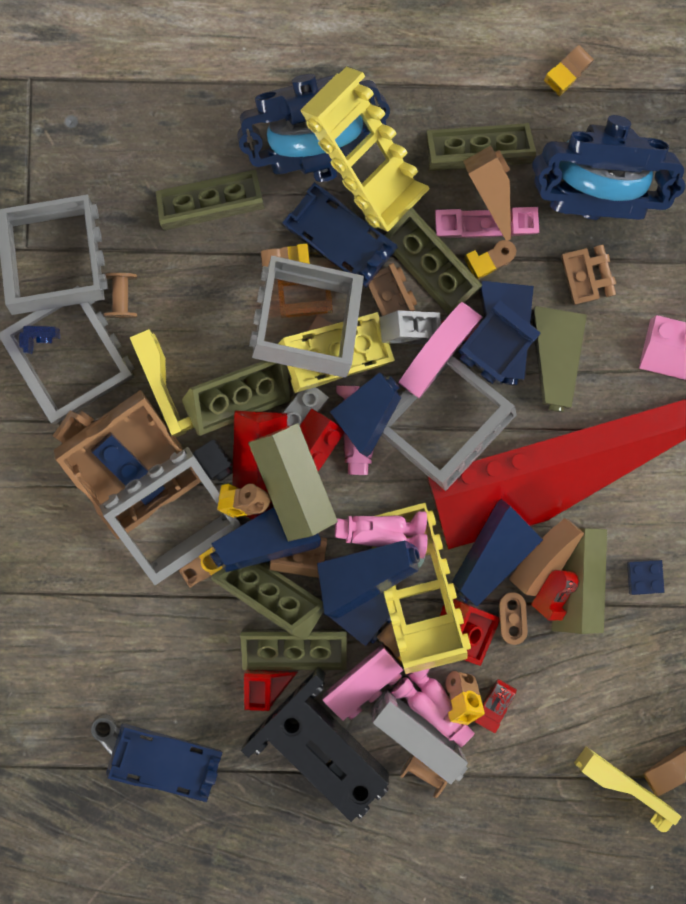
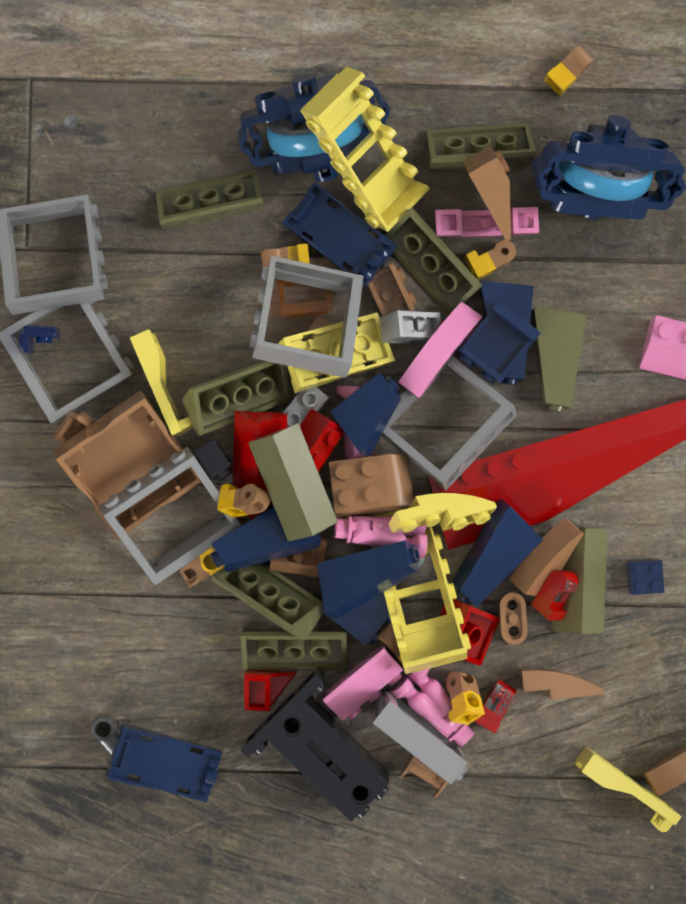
(120, 295): medium nougat piece -> none
(122, 463): dark blue plate -> none
(371, 485): none -> medium nougat brick
(447, 509): none -> light yellow slope
(558, 683): none -> medium nougat slope
(581, 277): medium nougat plate -> none

